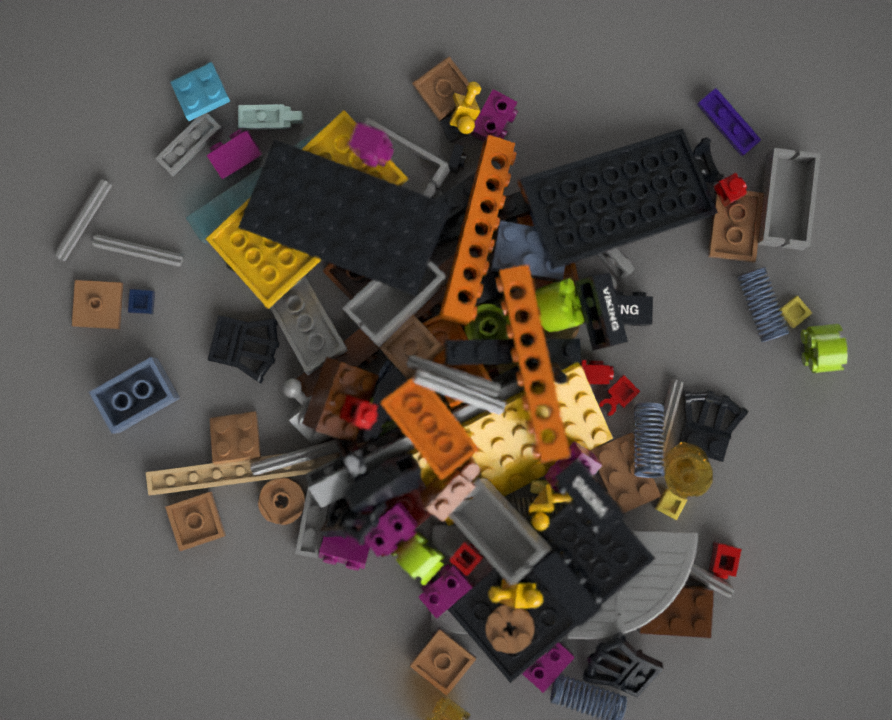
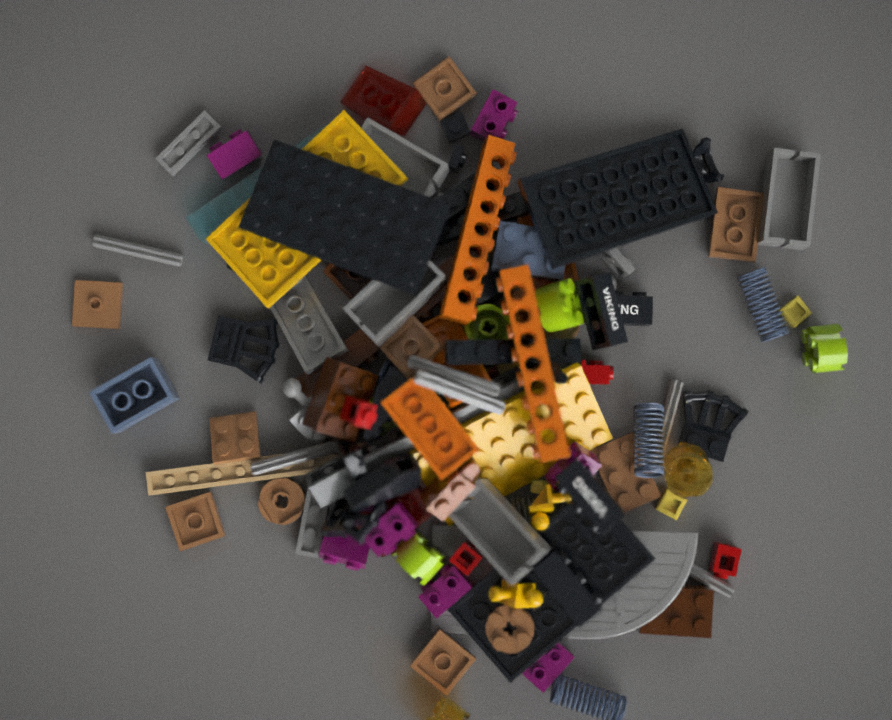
(82, 219): light grey axle -> none
(141, 301): dark blue tile -> none
(200, 91): medium azure plate -> none
(267, 117): light aqua hinge -> none
(371, 145): magenta brick -> none
(384, 100): none -> clear red slope
(466, 109): yellow piece -> none
(621, 393): red plate -> none
(635, 672): black plate -> none
(728, 122): dark purple plate -> none
(731, 189): red brick -> none

